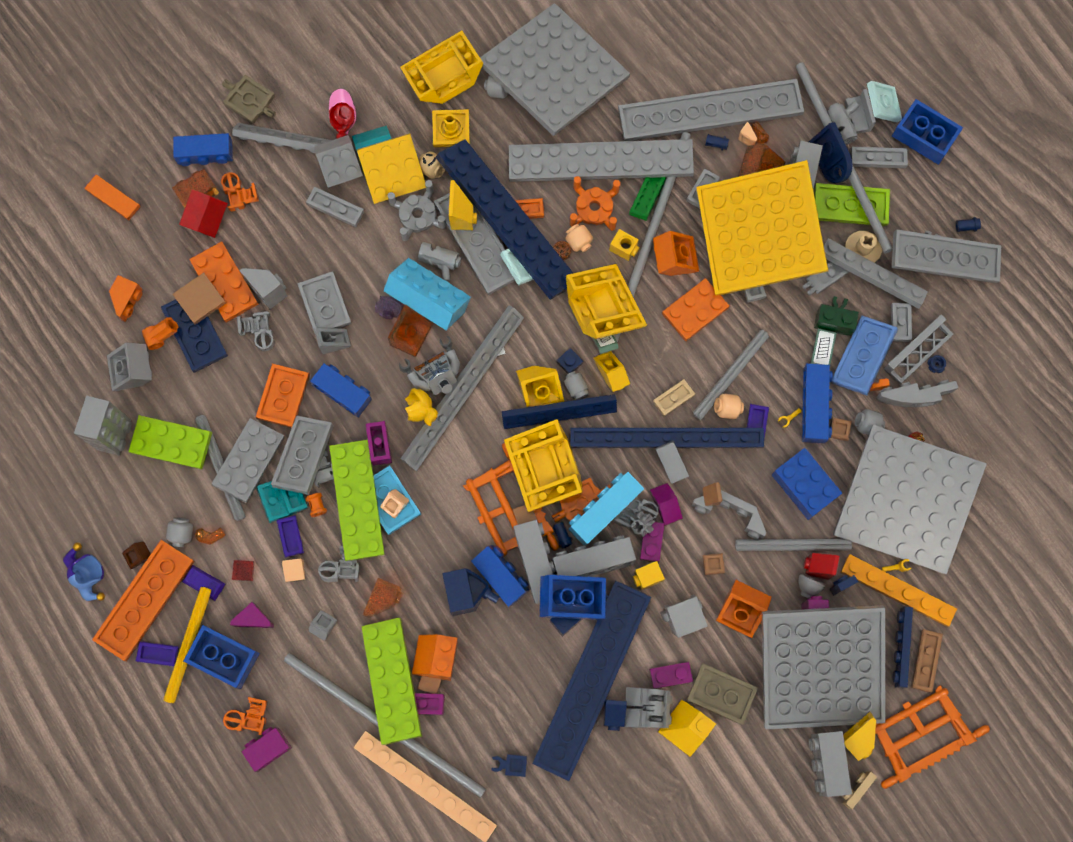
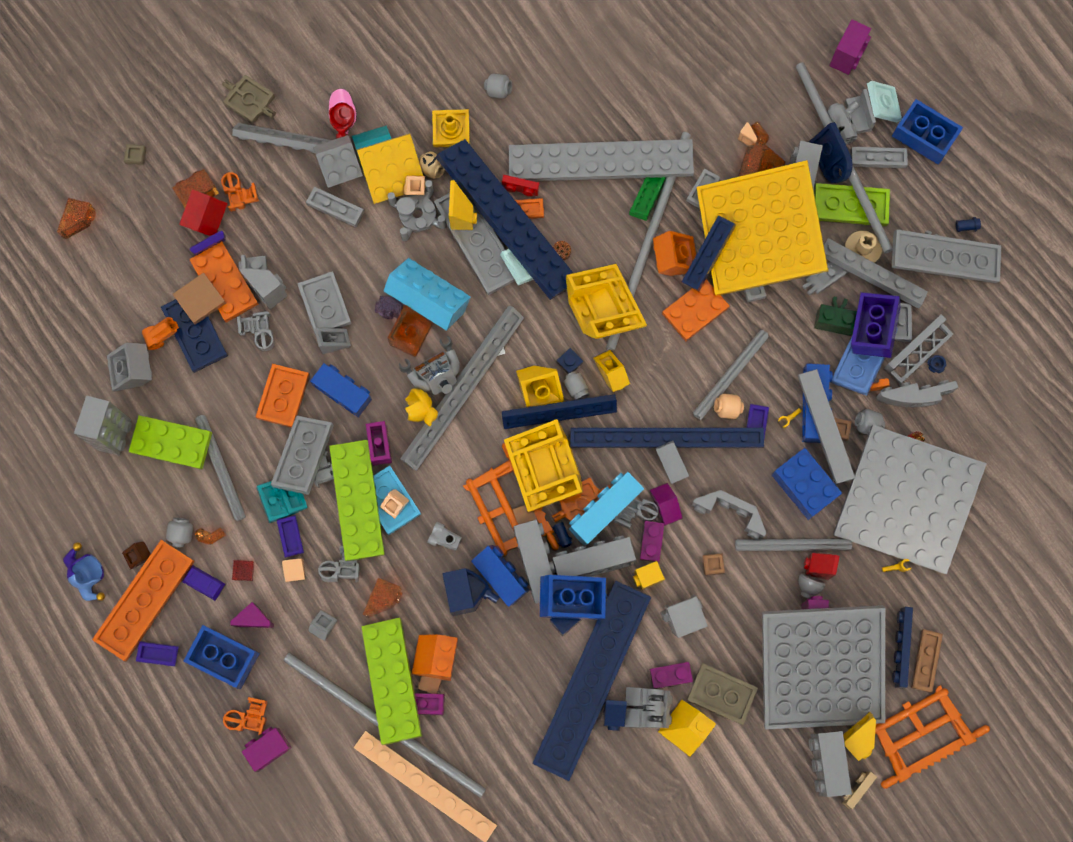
(75, 218): none -> clear orange slope
(112, 197): orange tile -> none
(124, 296): orange slope -> none
(135, 154): none -> dark tan tile
(190, 635): yellow axle -> none
(202, 149): blue brick -> none
(208, 243): none -> dark purple tile
(248, 460): light grey plate -> none
(253, 262): none -> light grey bracket
(316, 505): orange bush -> none
(406, 207): none -> light grey tile
(414, 185): none -> light nougat slope
(439, 537): none -> light grey plate
(442, 257): light grey piece -> none
(444, 70): yellow slope -> none
(514, 765): dark blue plate -> none
(521, 185): none -> red plate
(554, 69): light grey plate -> none
(579, 238): light nougat head -> none
(598, 196): orange plate -> none
(606, 344): tile -> none
(620, 238): yellow brick -> none
(642, 523): light grey gear -> none
(674, 398): tan plate -> none
(708, 253): none -> dark blue plate
(710, 110): light grey plate -> none
(712, 494): medium nougat slope -> none
(718, 142): dark blue pin -> none
(743, 608): orange slope -> none
(823, 347): white tile -> none
(826, 427): none -> light grey tile
(843, 583): dark blue plate -> none
(851, 47): none -> magenta brick
(876, 325): none -> dark purple brick
(899, 590): light orange plate -> none

